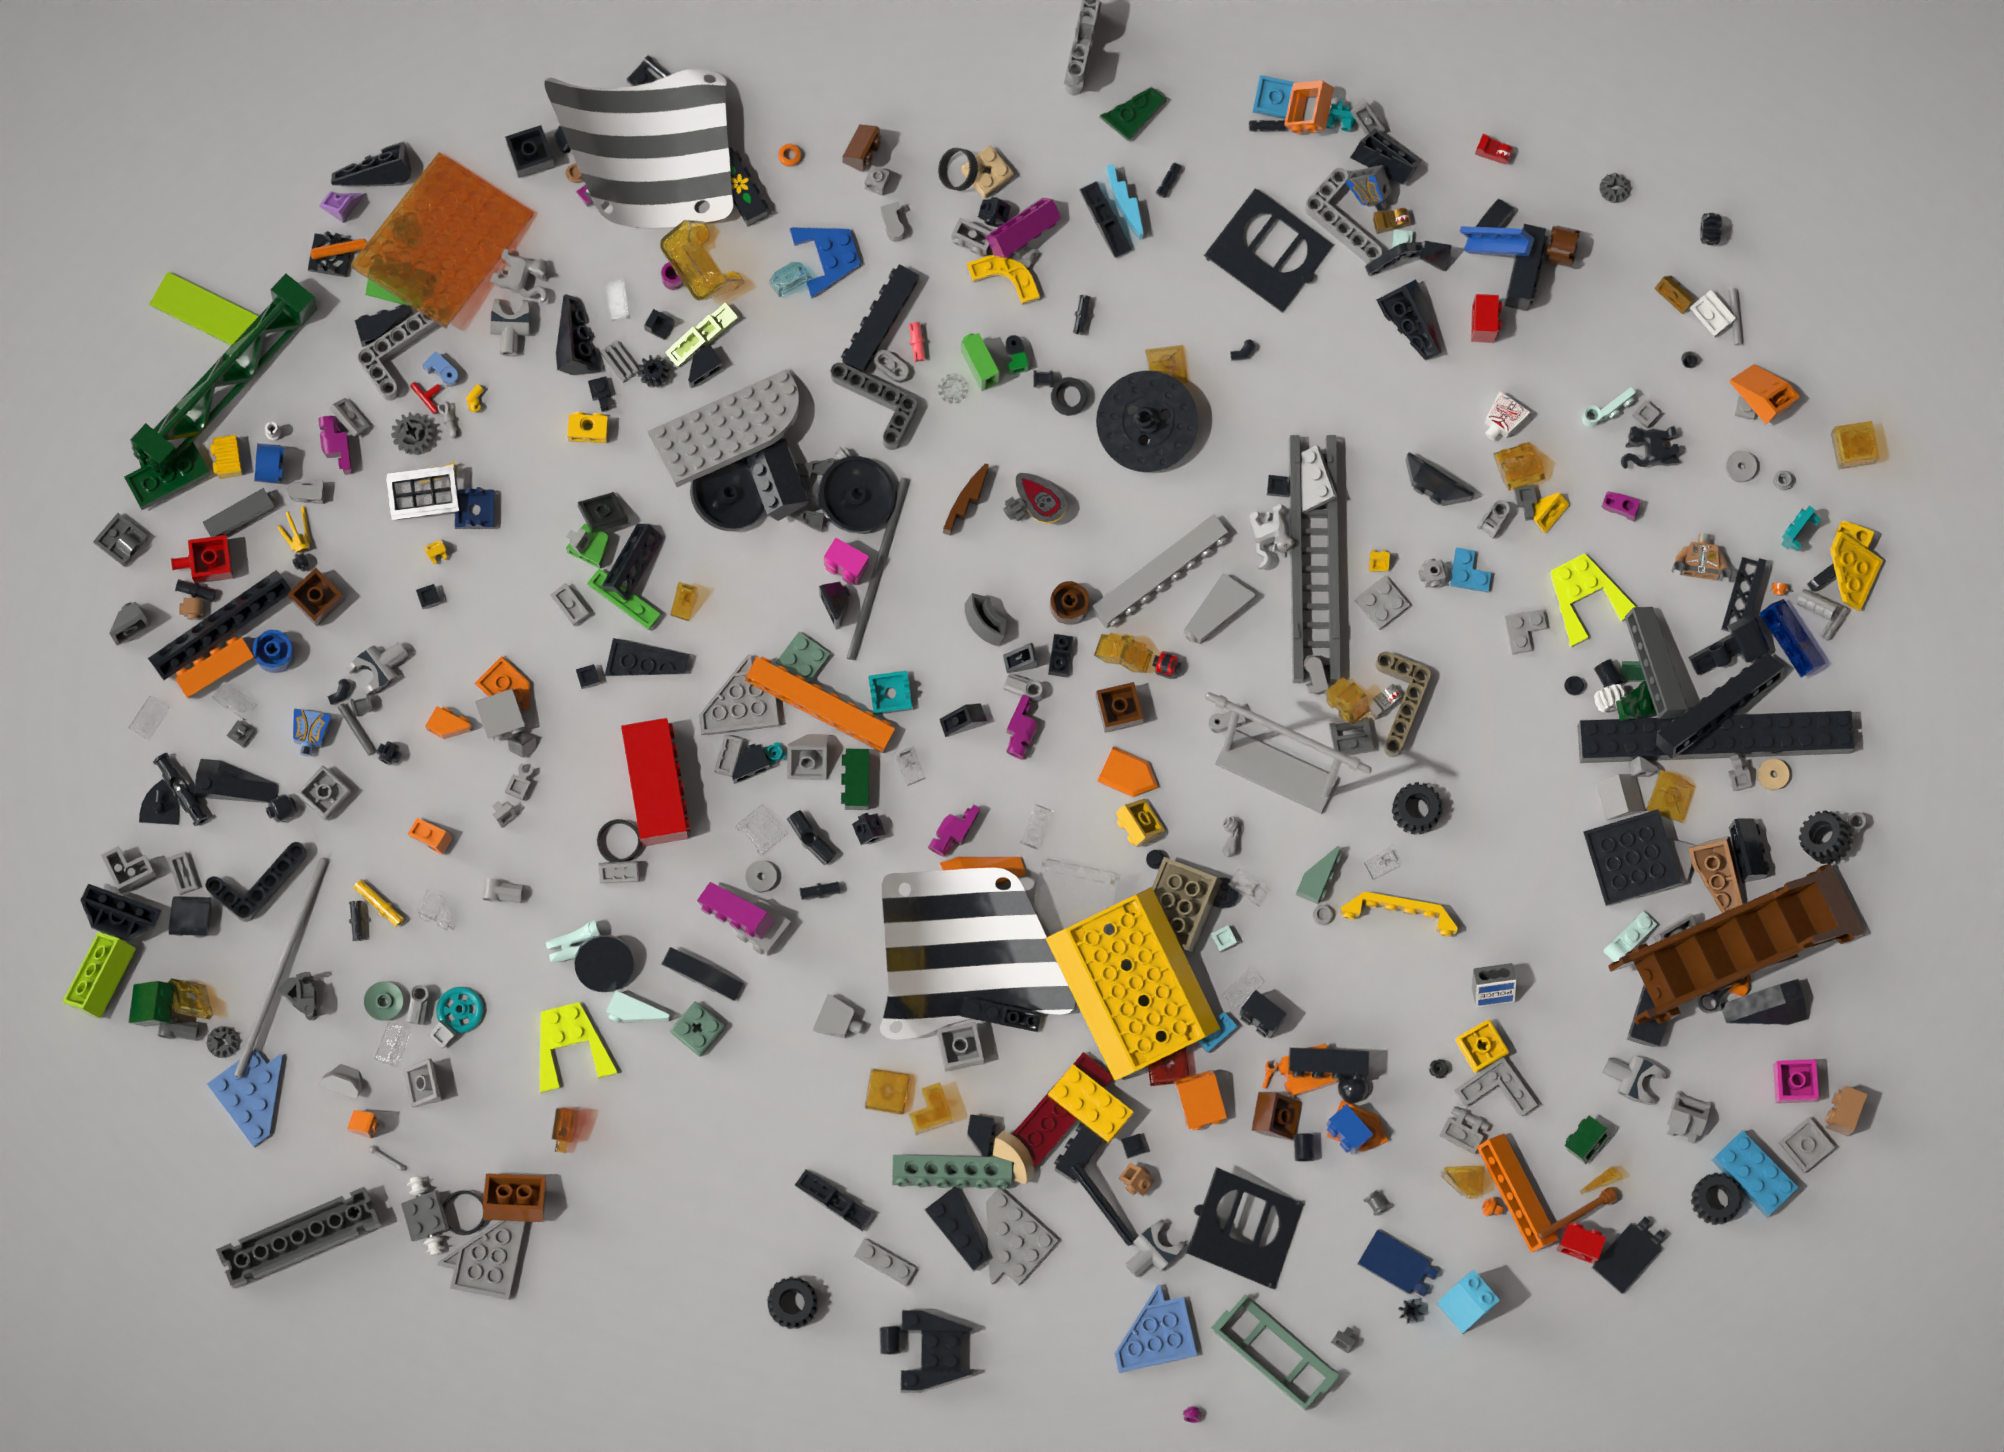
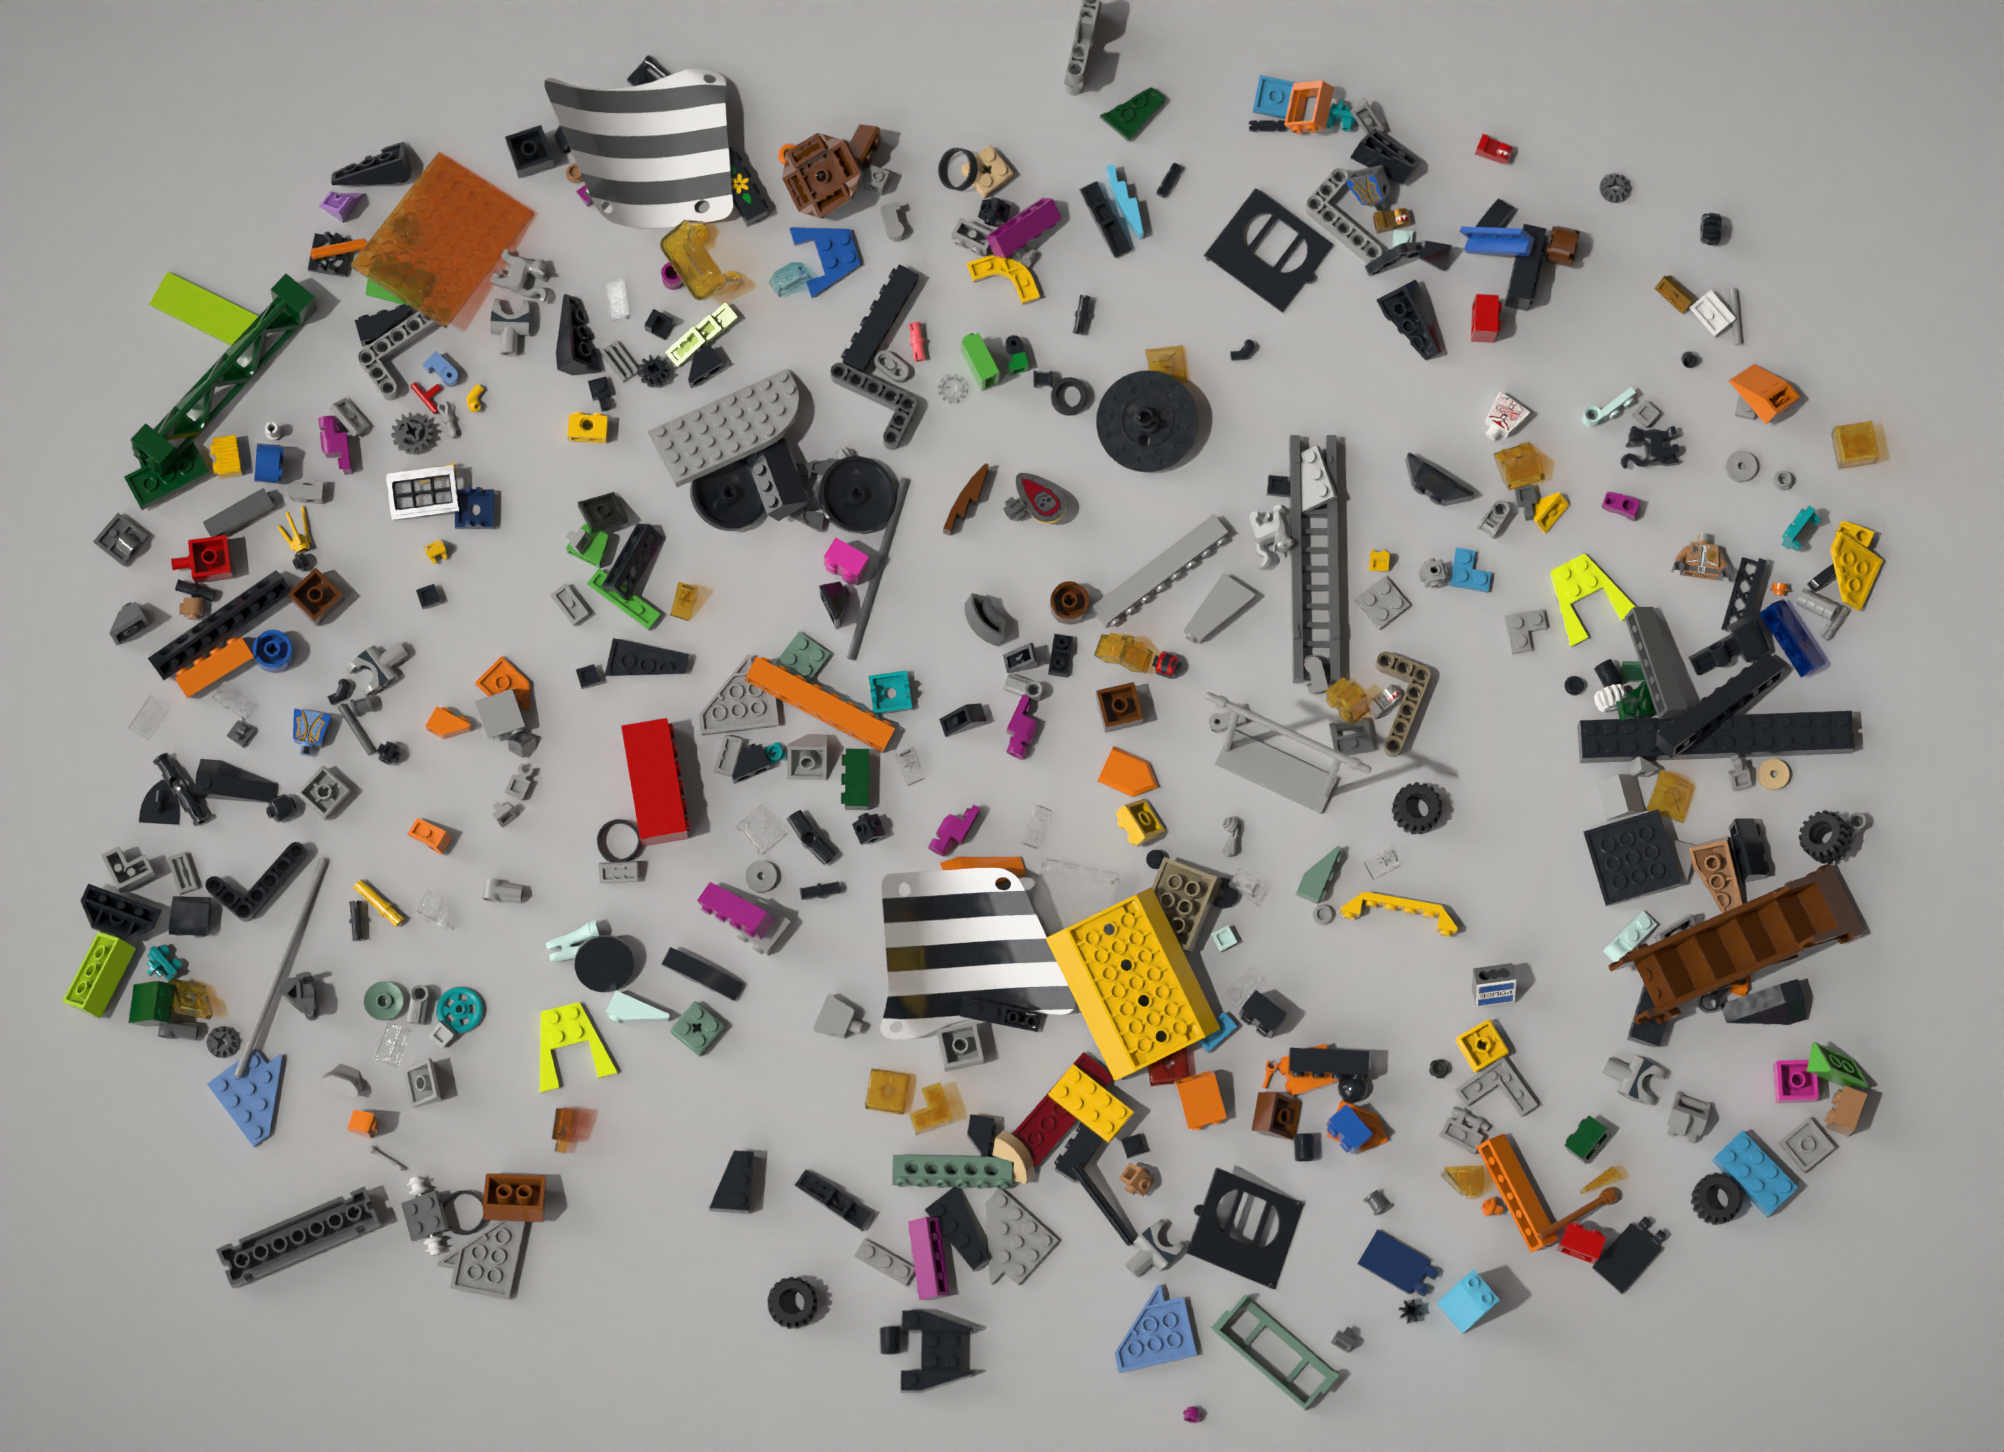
(159, 964): none -> teal hips
(735, 1186): none -> black wedge
(805, 169): none -> reddish brown piece
(928, 1258): none -> magenta brick
(1835, 1067): none -> bright green slope

